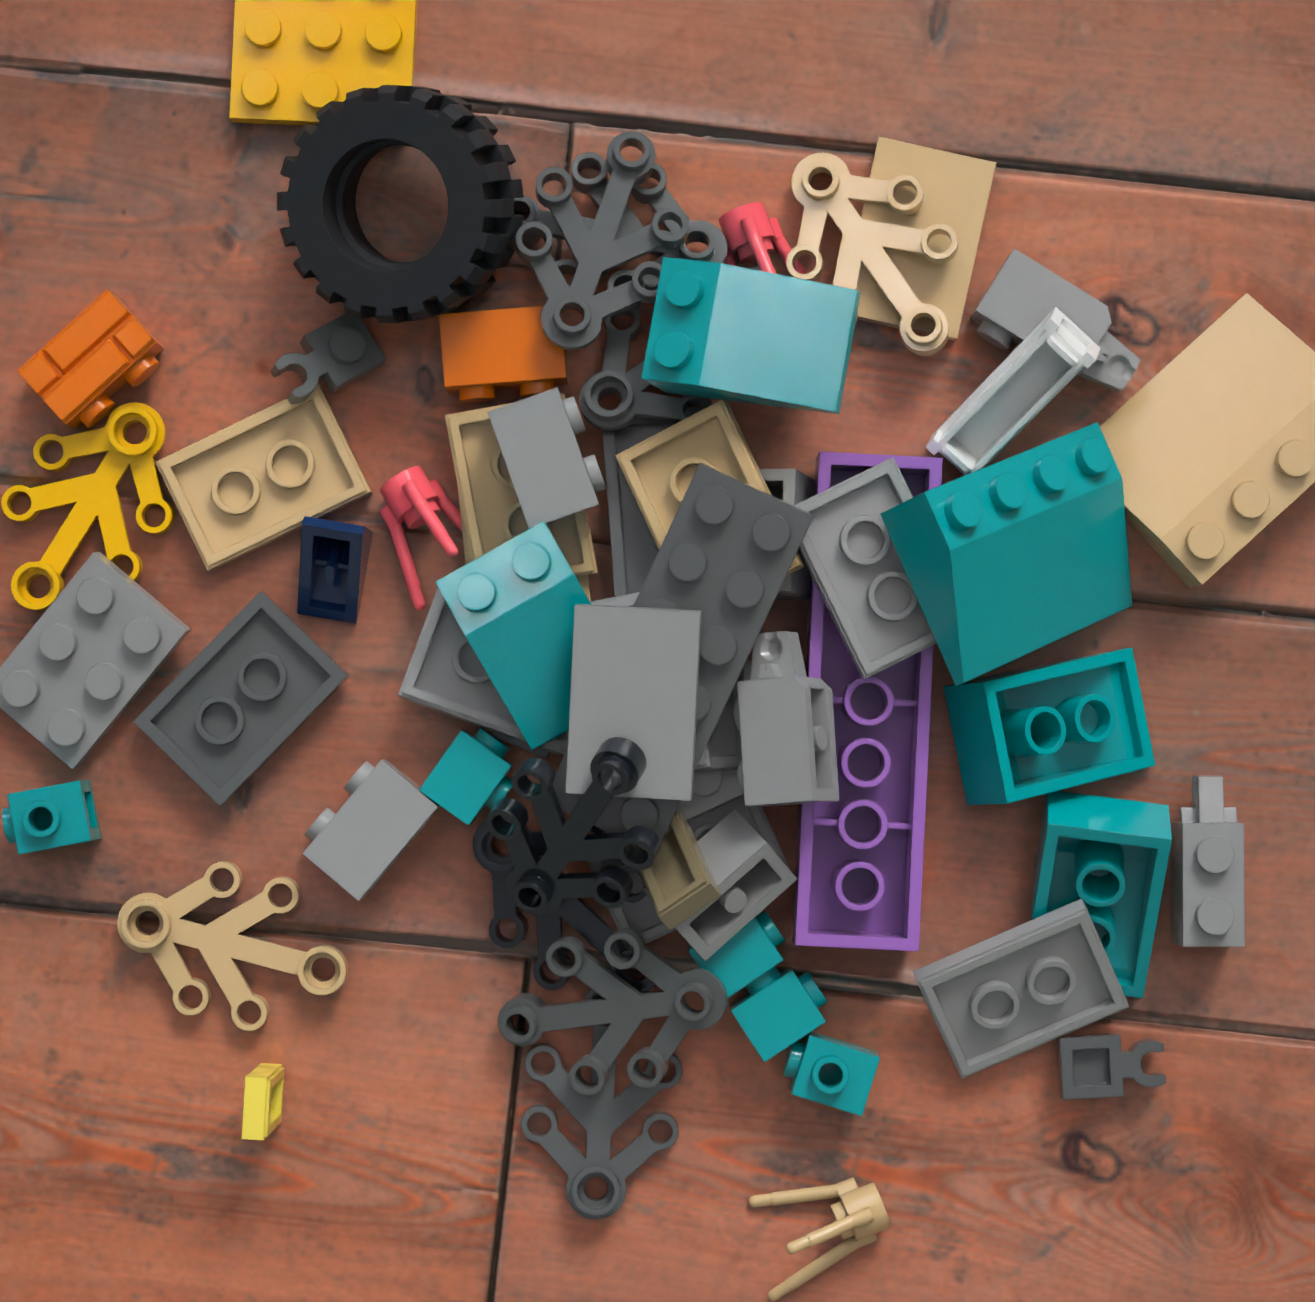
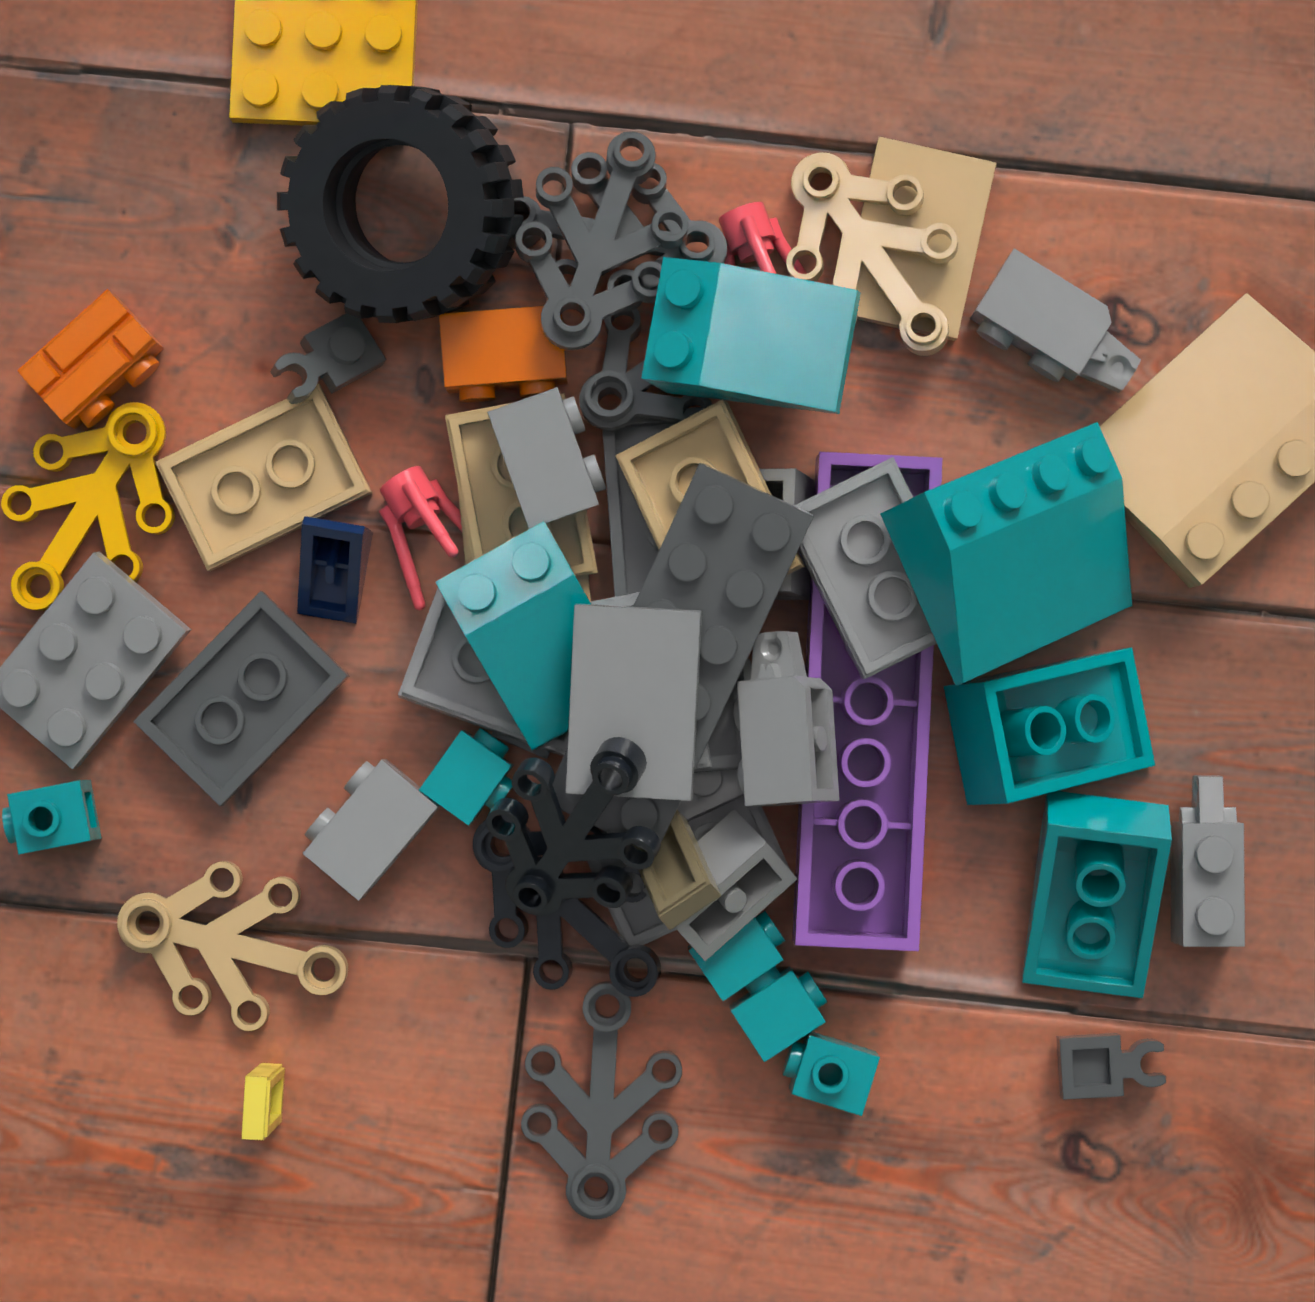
(621, 1007): dark grey plant -> none
(856, 1217): tan plant -> none
(1014, 393): white container -> none
(1021, 988): light grey tile -> none

